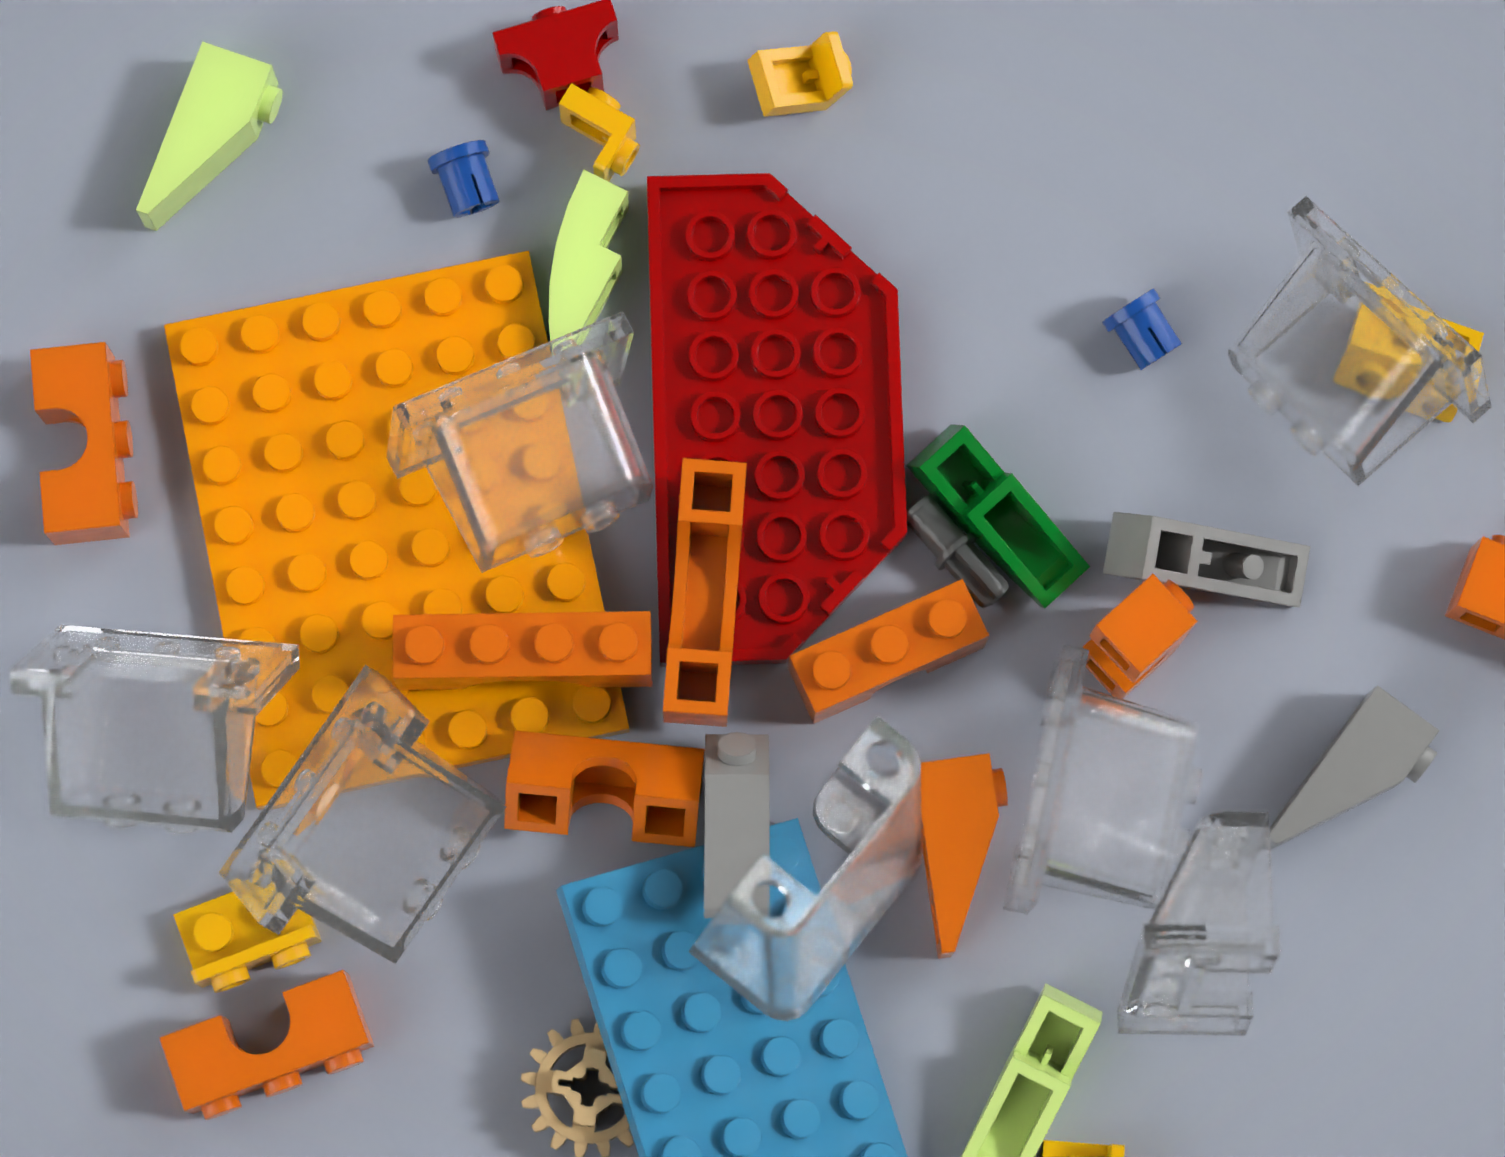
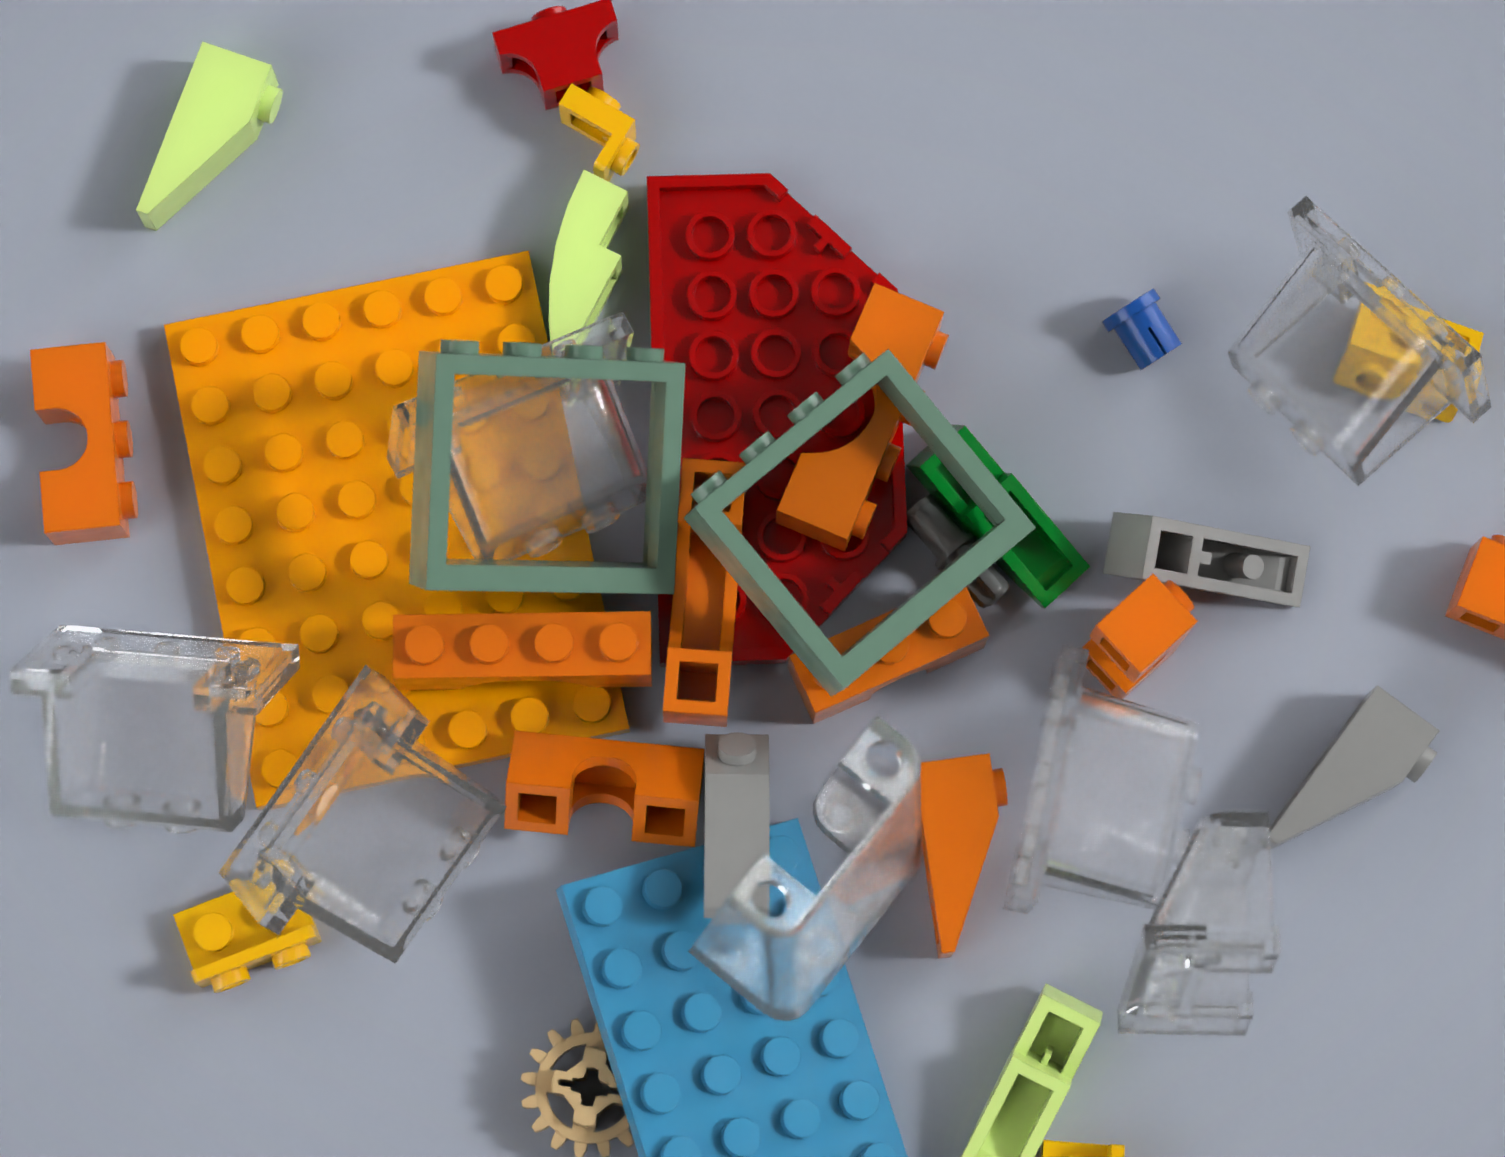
(216, 1071): orange arch -> none
(432, 467): none -> sand green window
(465, 177): blue bush -> none
(771, 597): none -> sand green window
(801, 76): yellow bracket -> none
(832, 487): none -> orange arch

